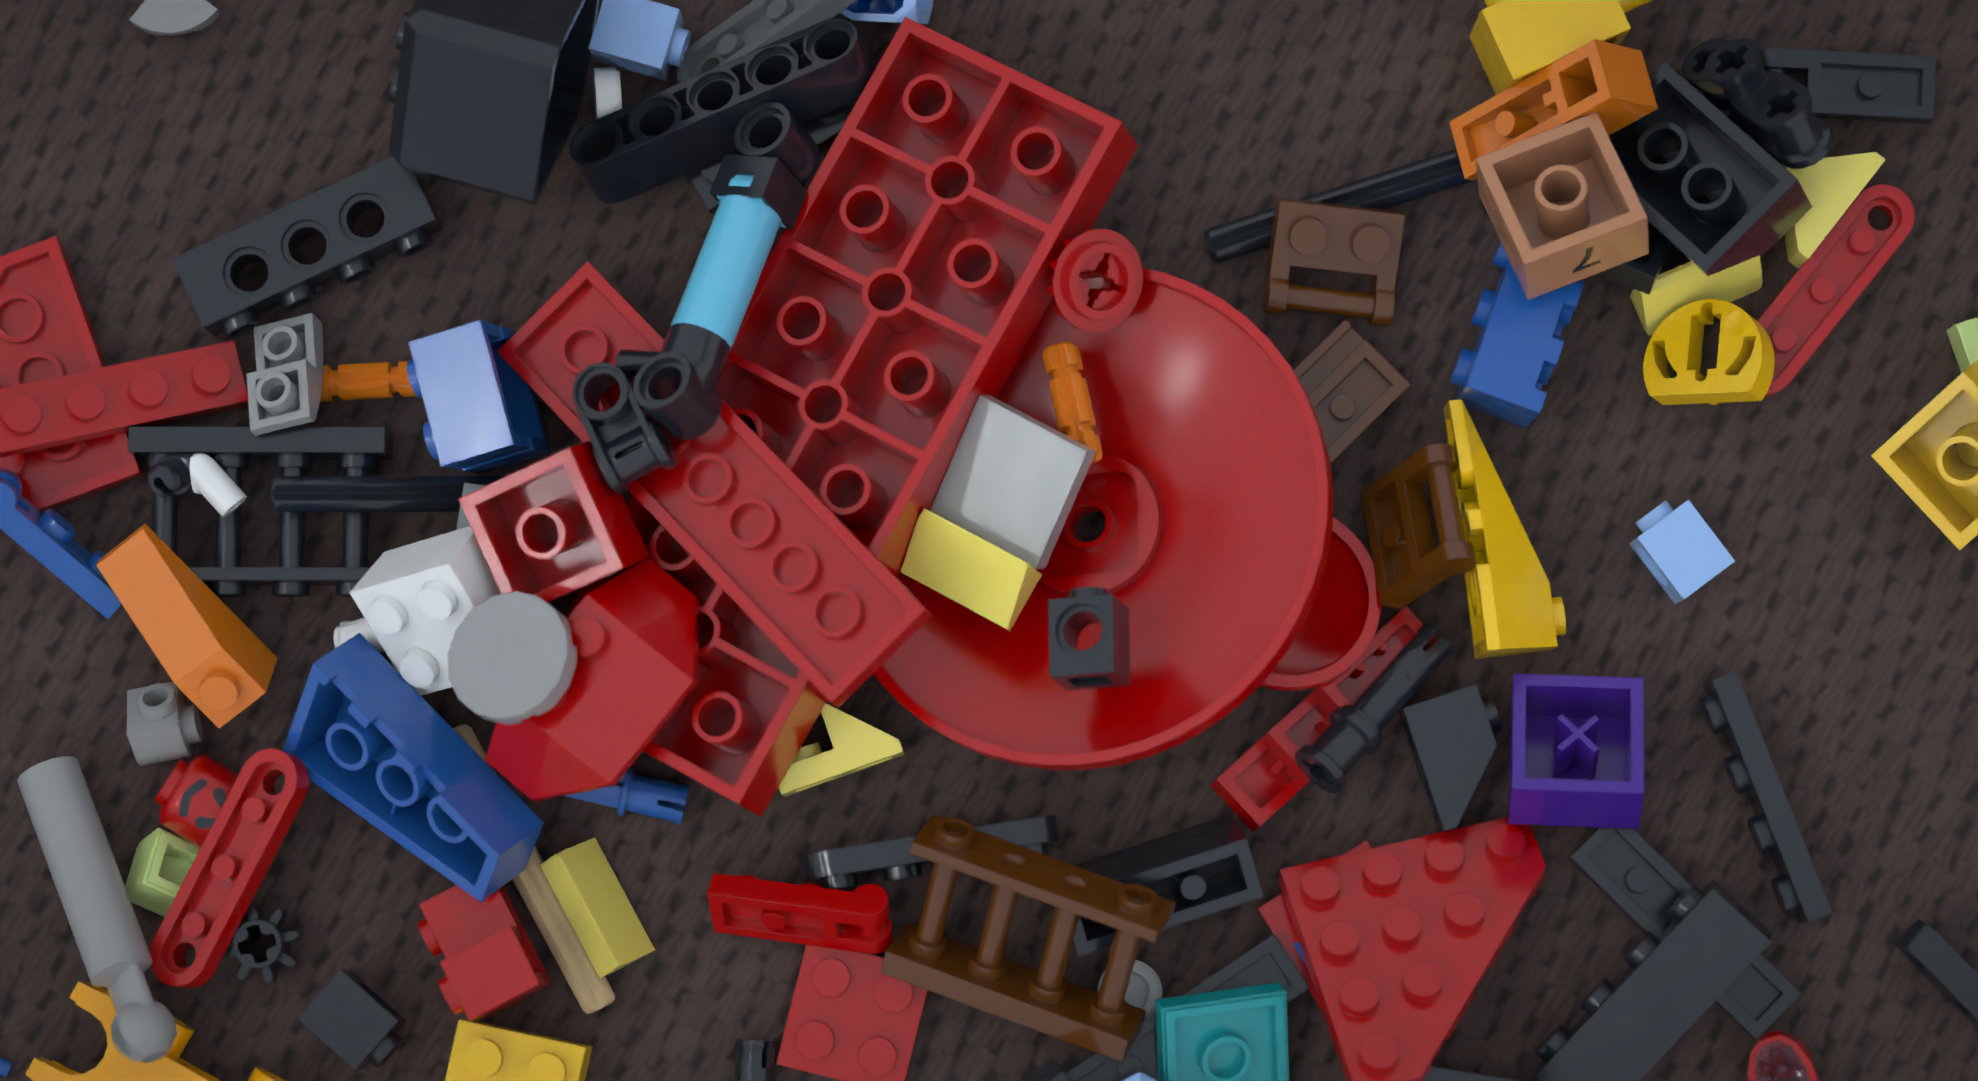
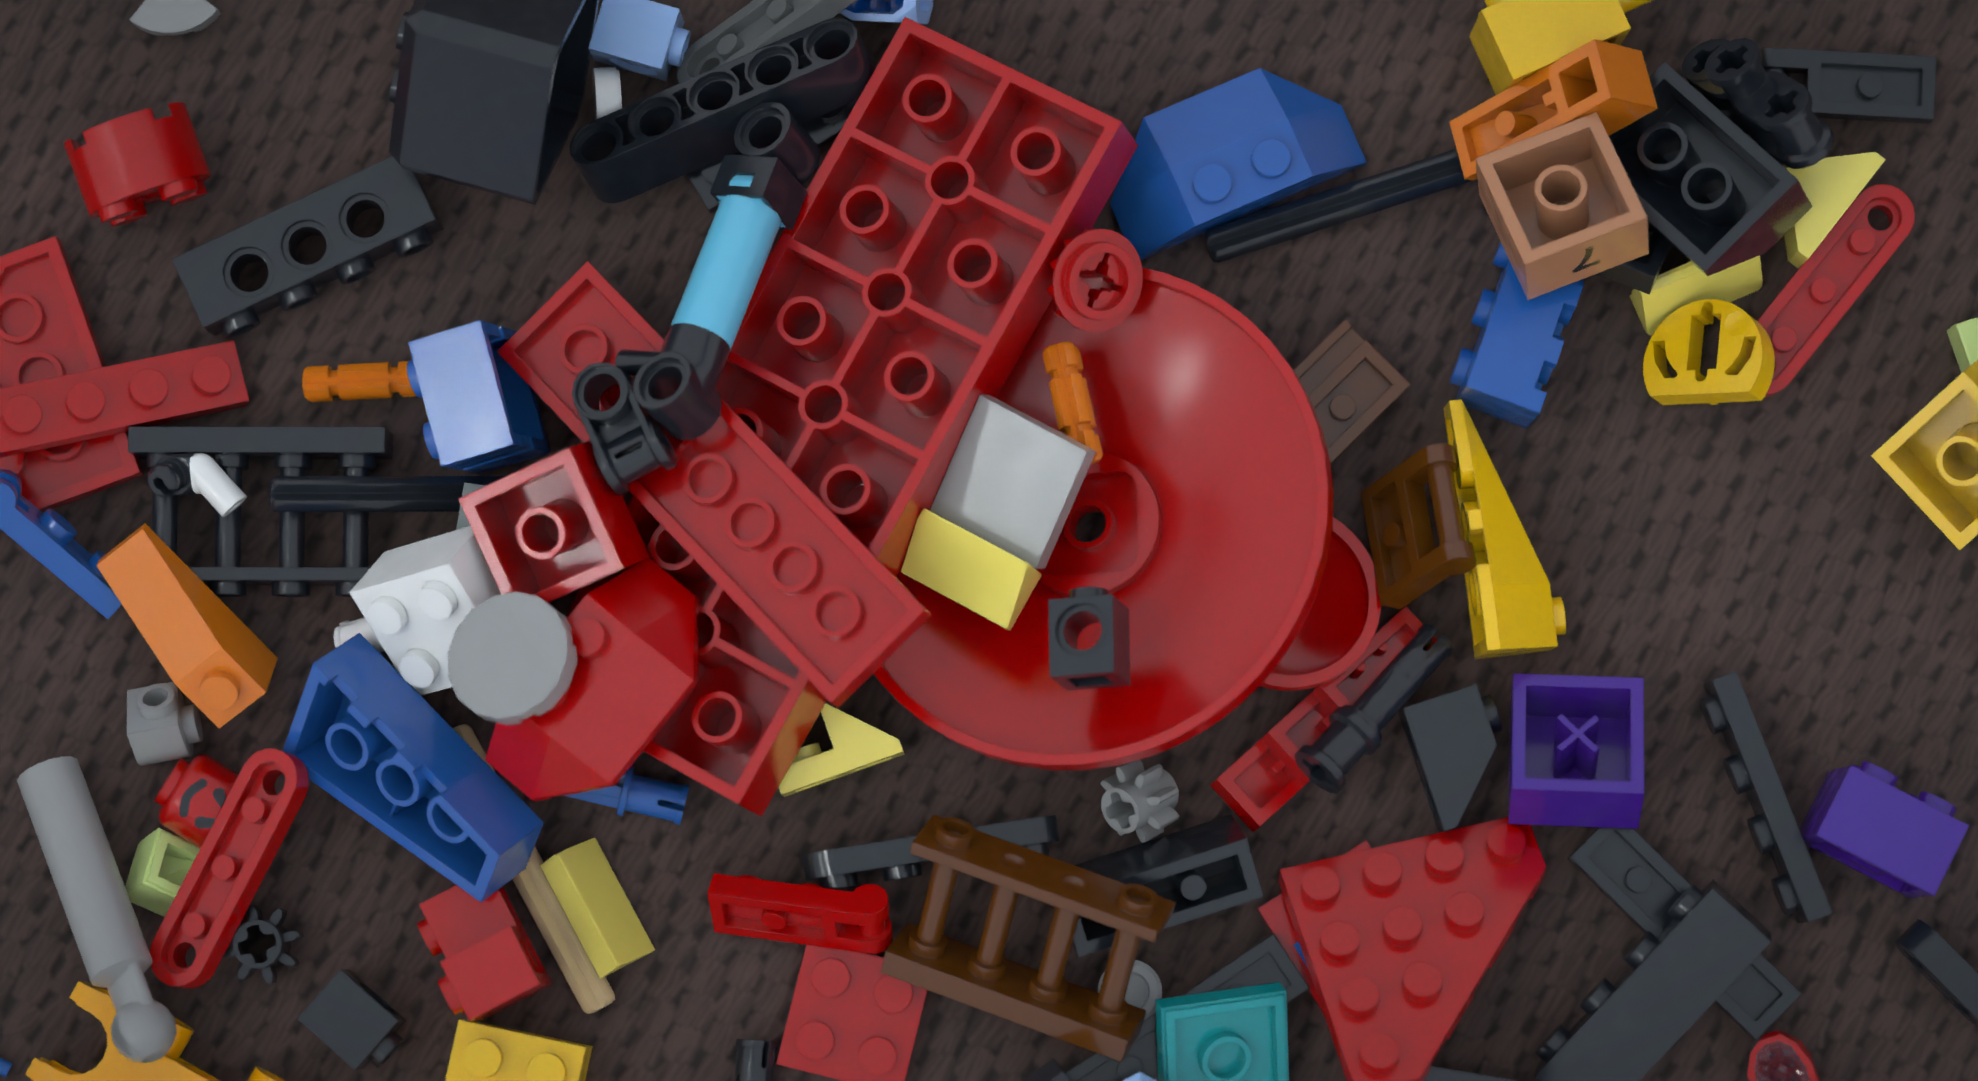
(137, 163): none -> red brick
(287, 374): light grey slope -> none
(1140, 800): none -> light grey gear
(1229, 158): none -> blue wedge
(1334, 240): reddish brown plate -> none
(1679, 549): light blue brick -> none
(1882, 830): none -> dark purple brick

